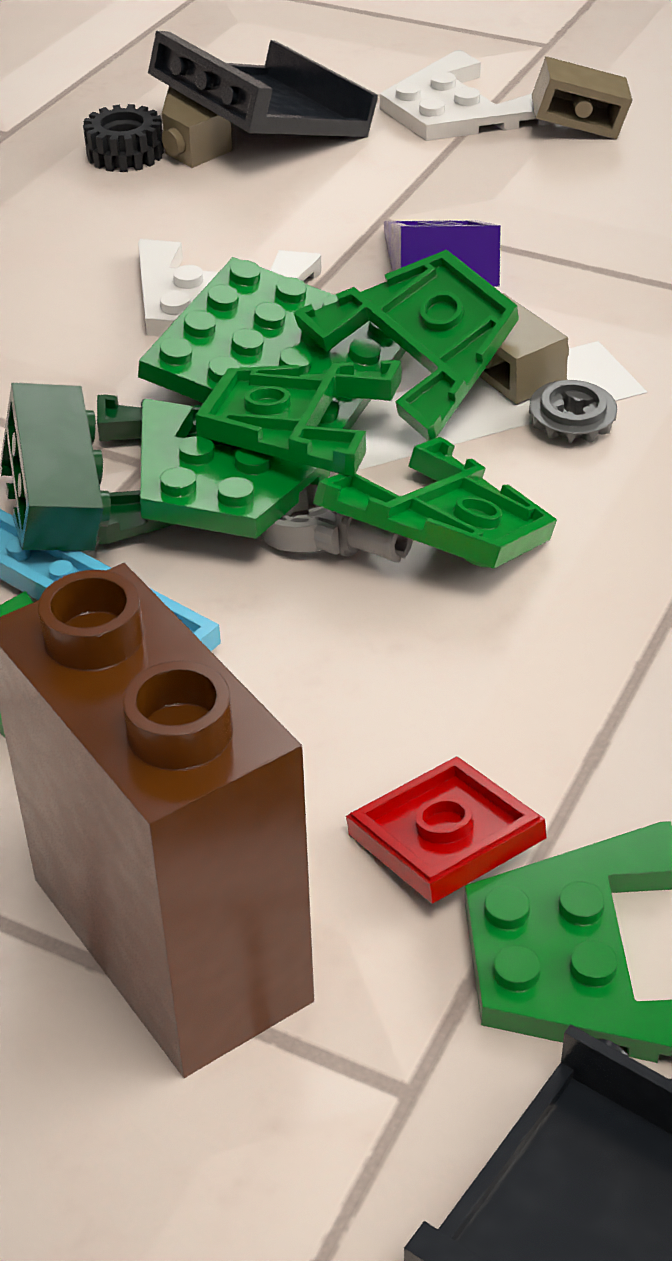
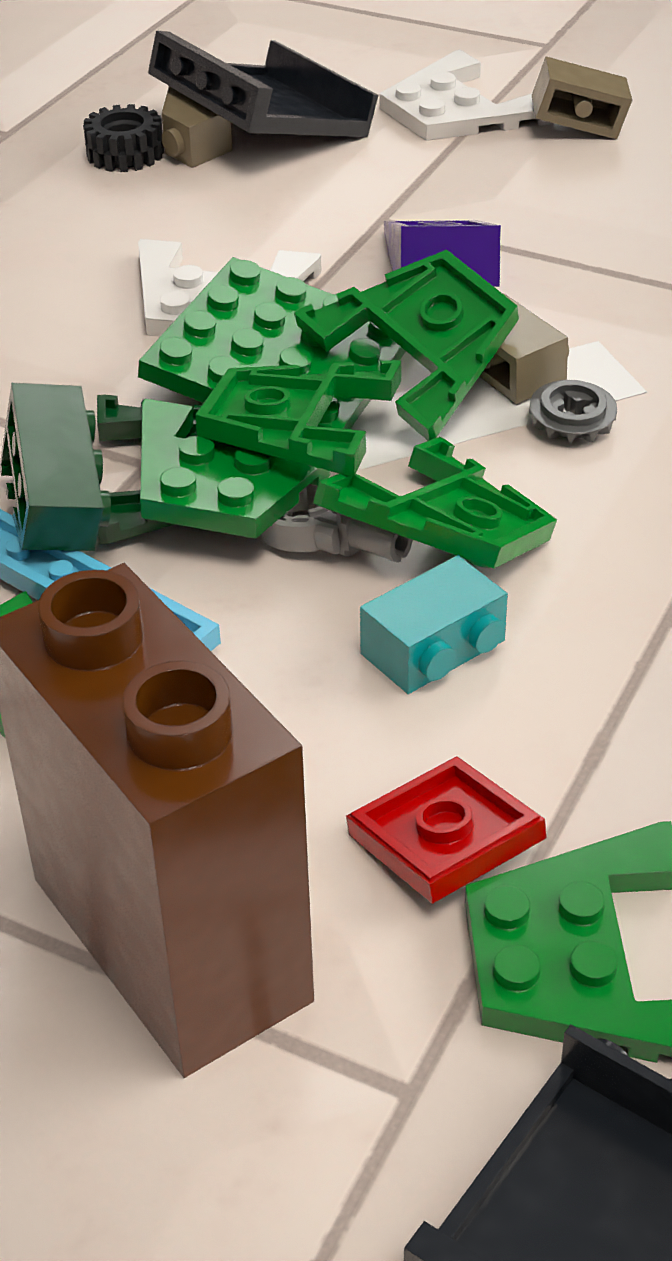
(433, 624): none -> teal brick

